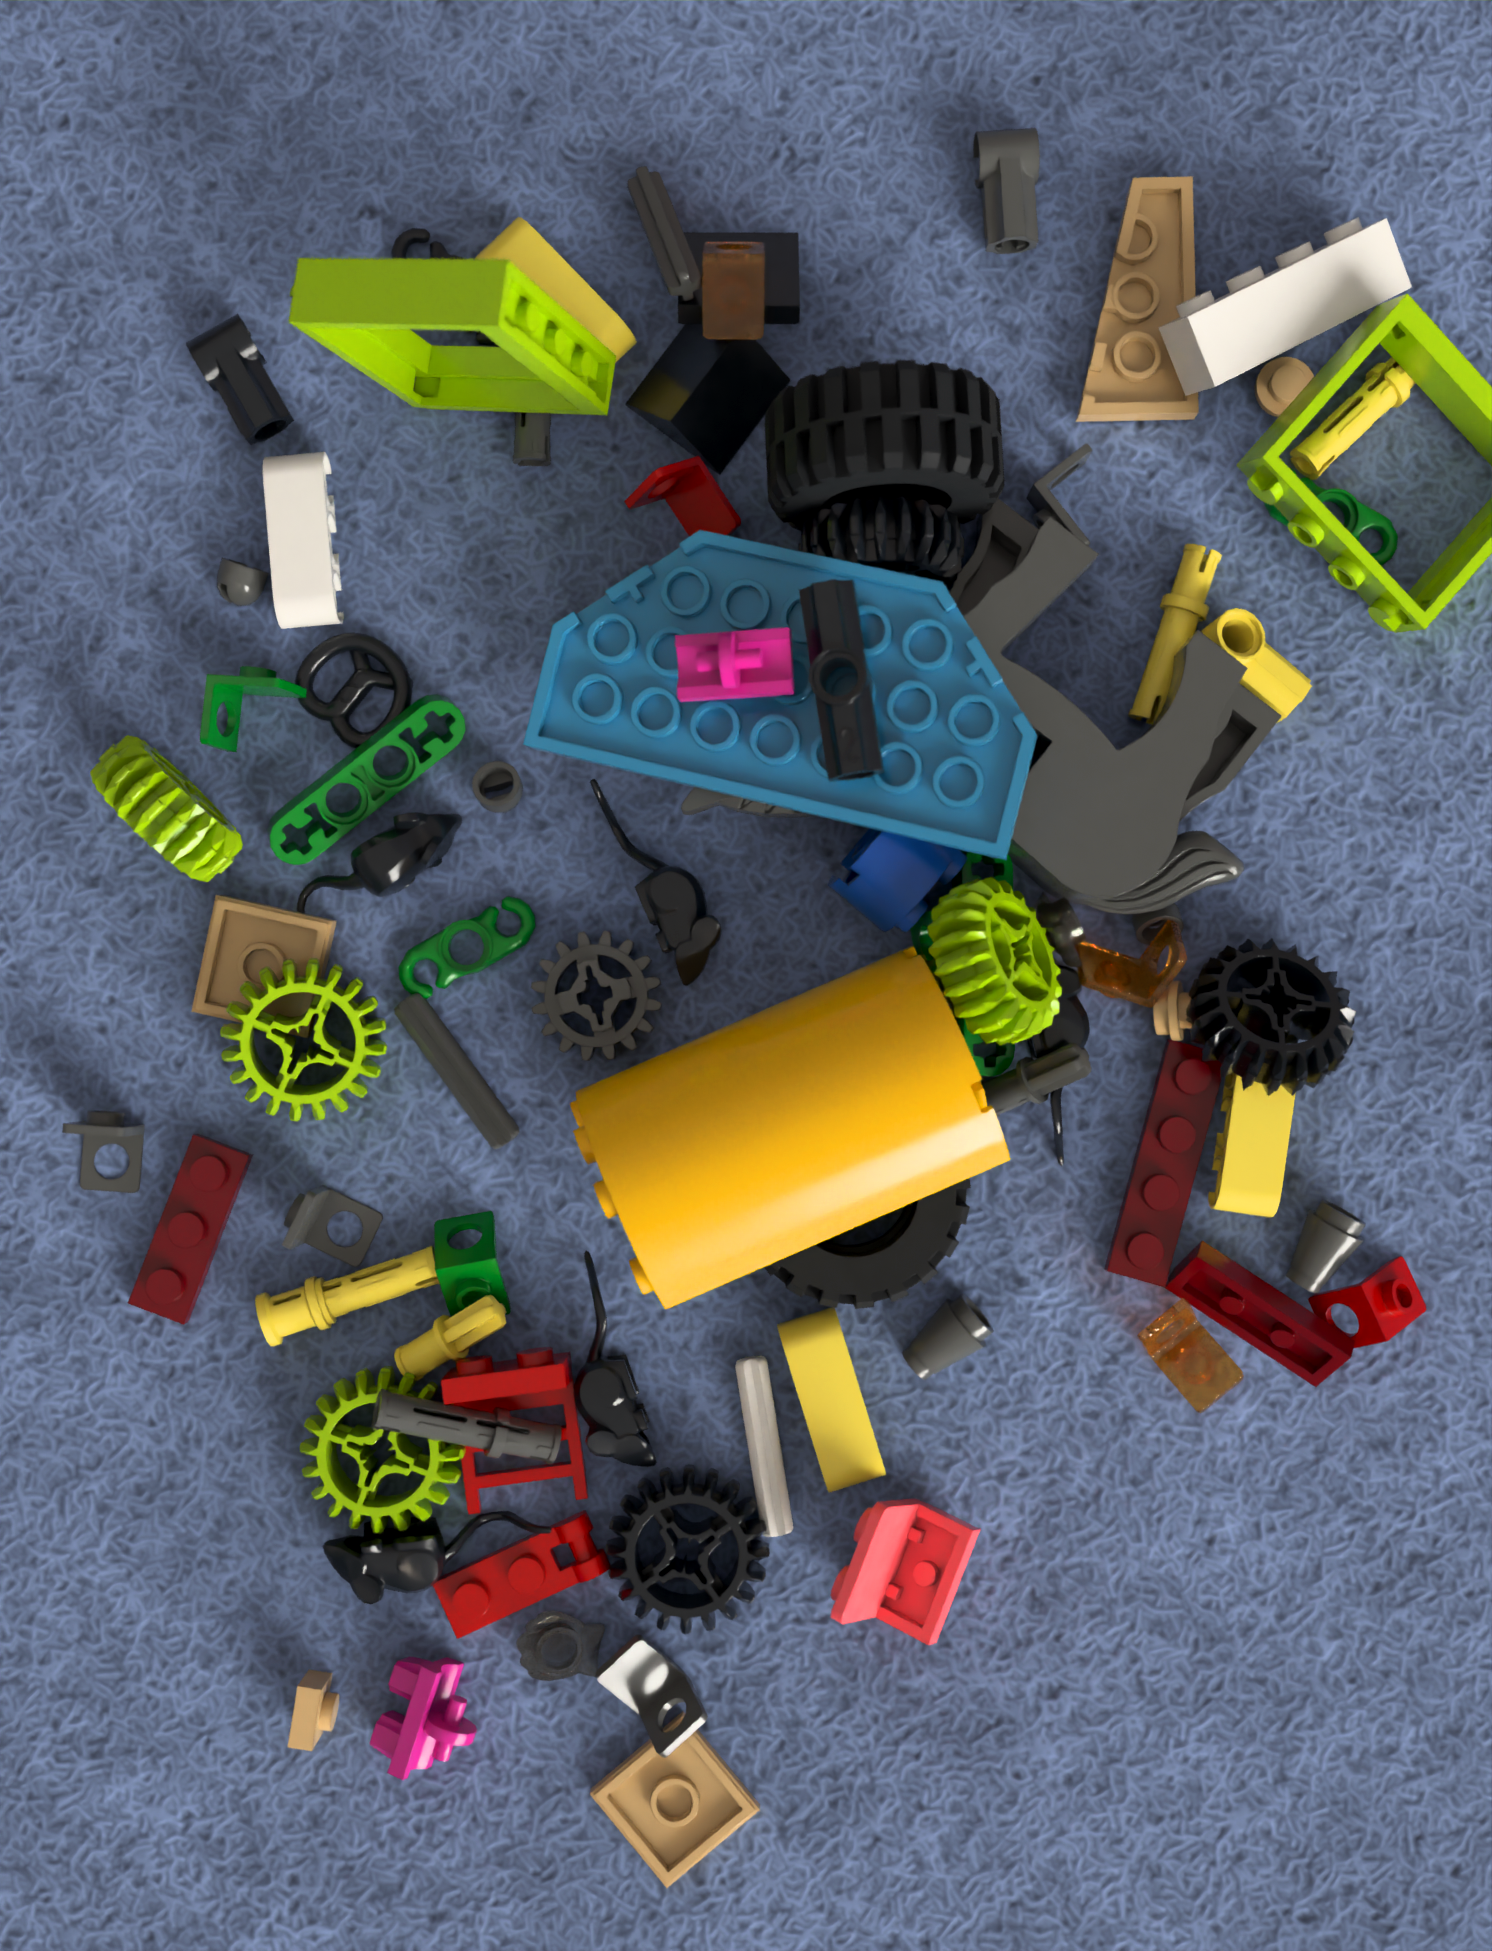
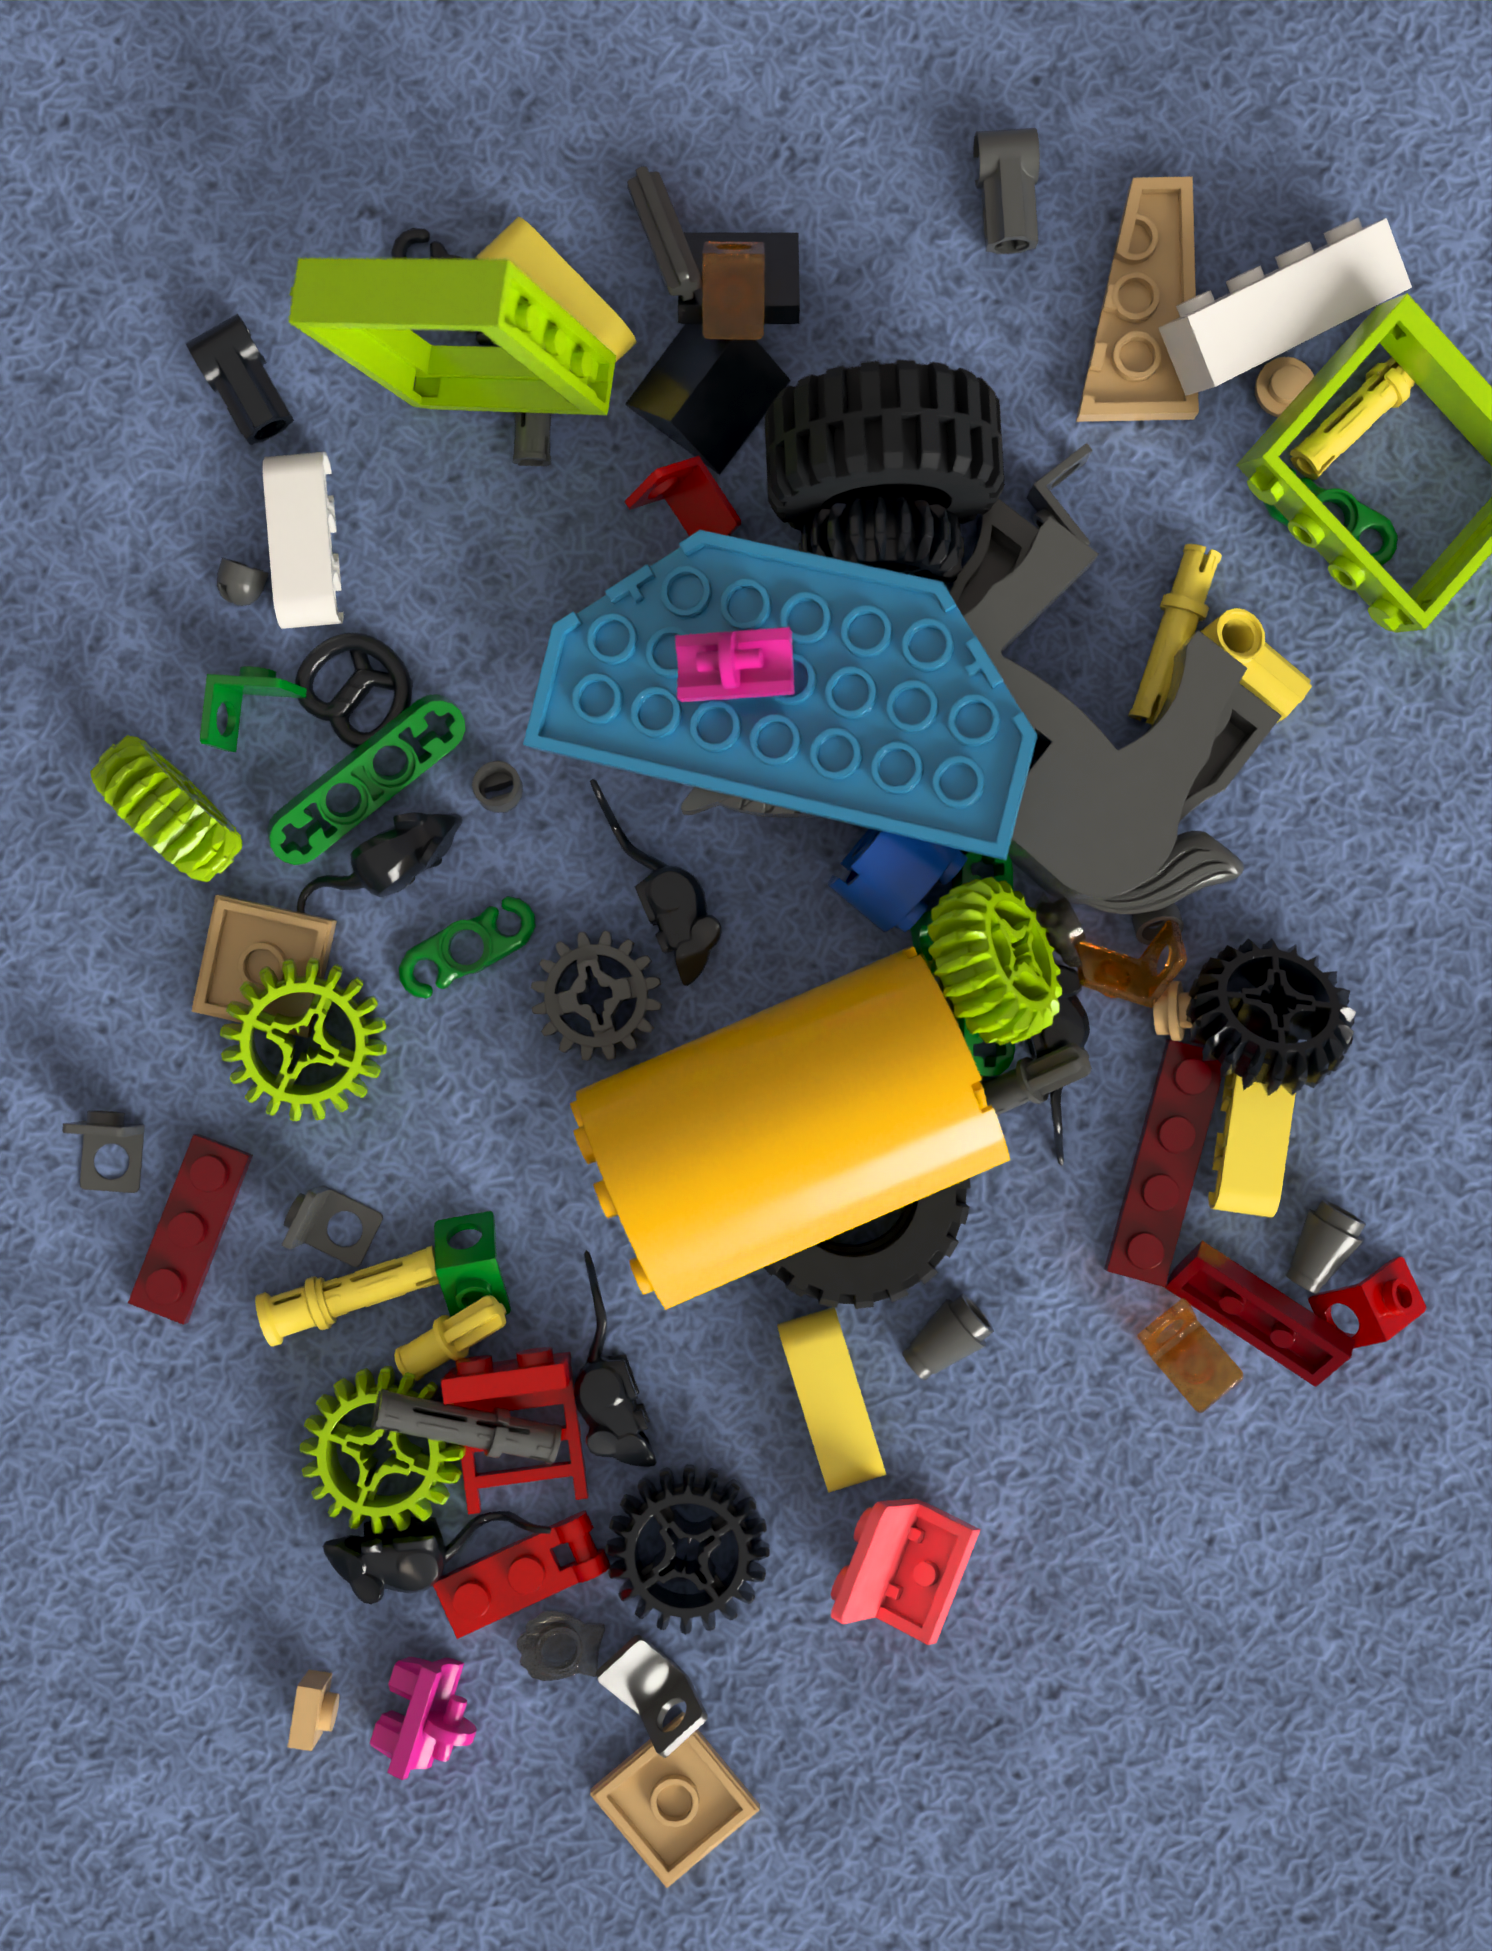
(456, 1070): dark grey axle -> none
(764, 1445): white axle -> none
(834, 642): black piece -> none

